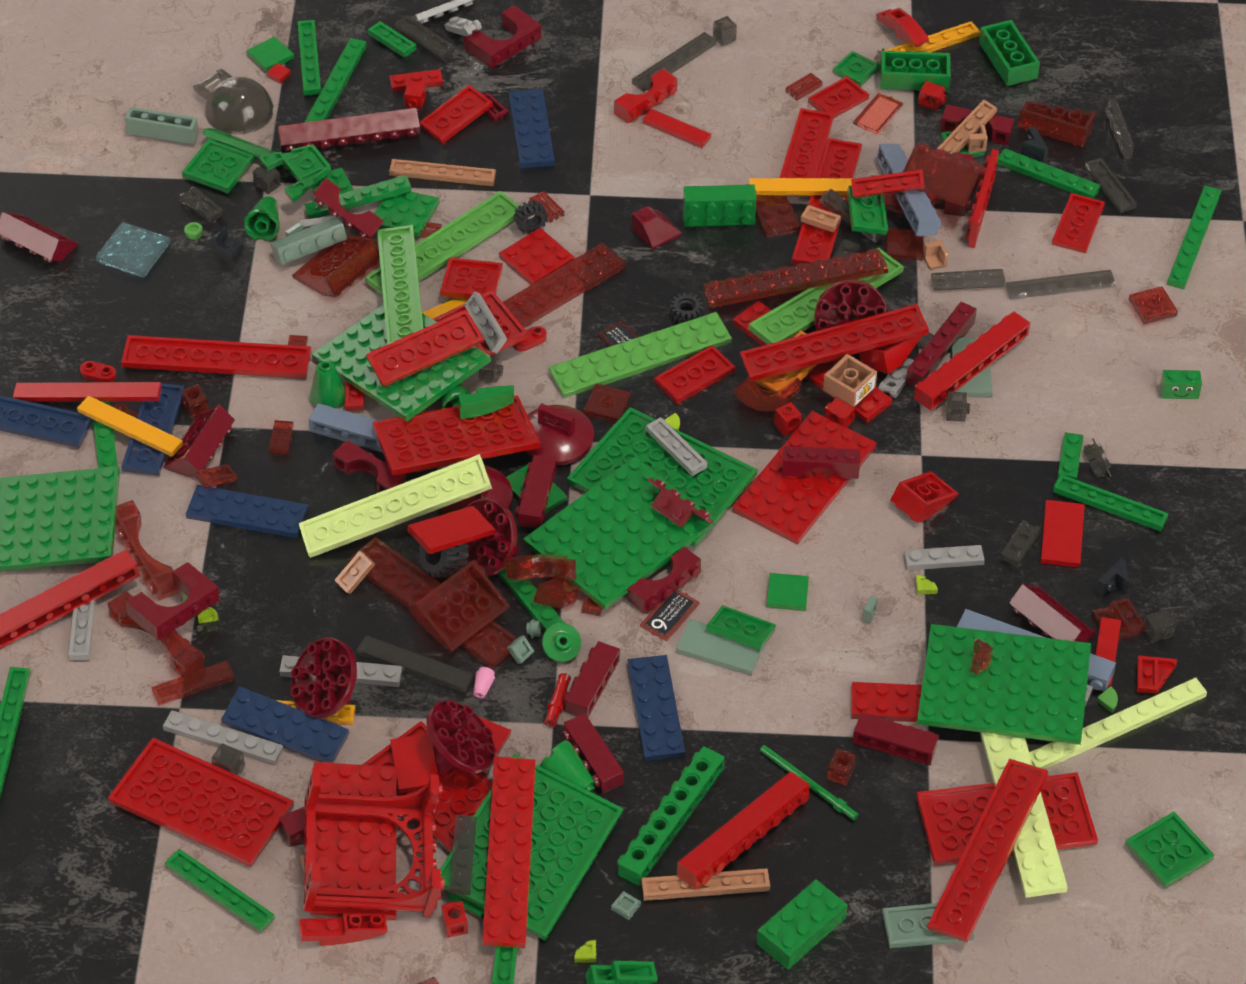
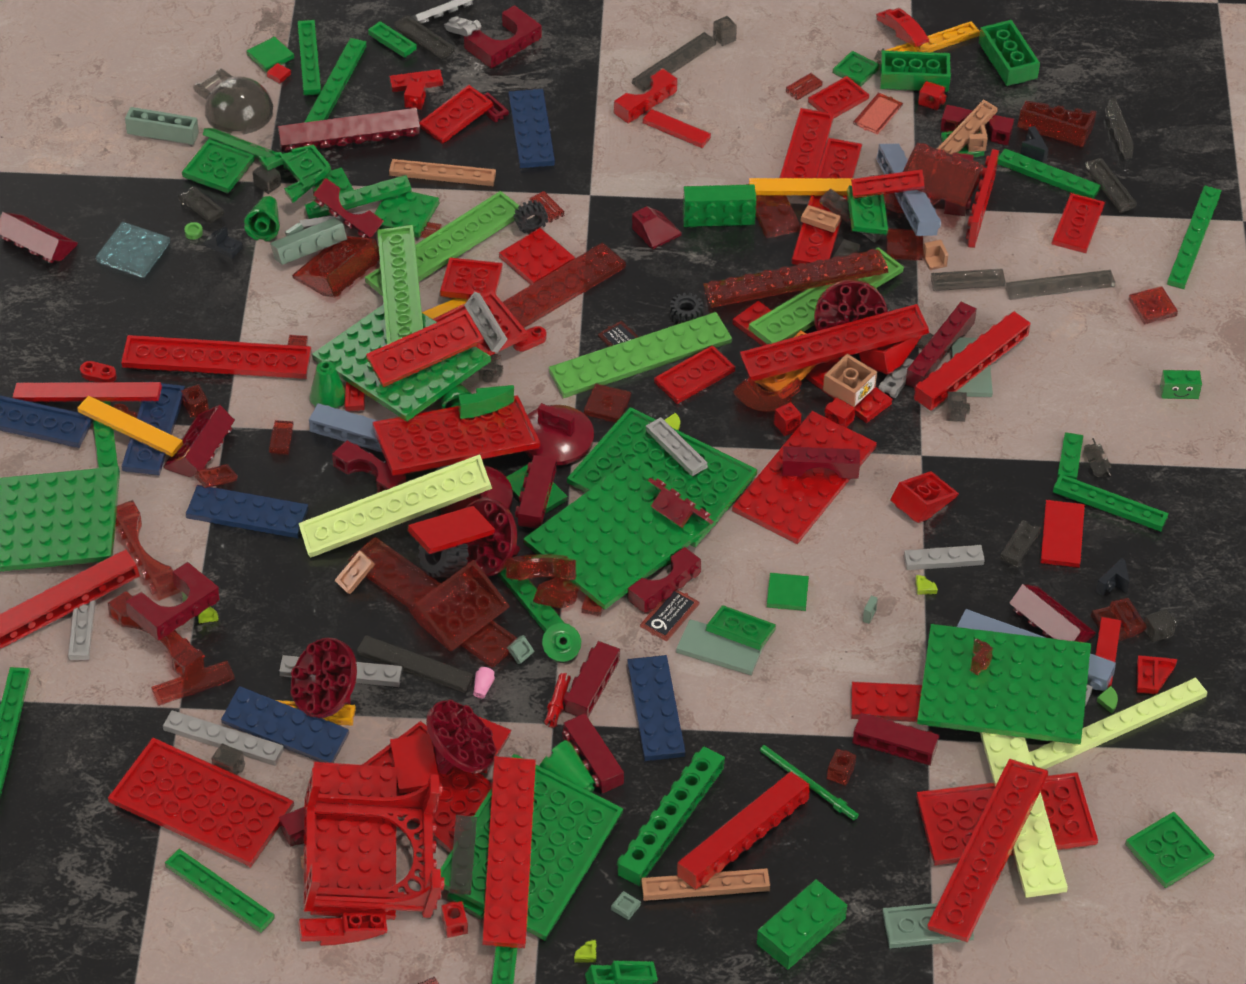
(534, 628): sand green plate -> none

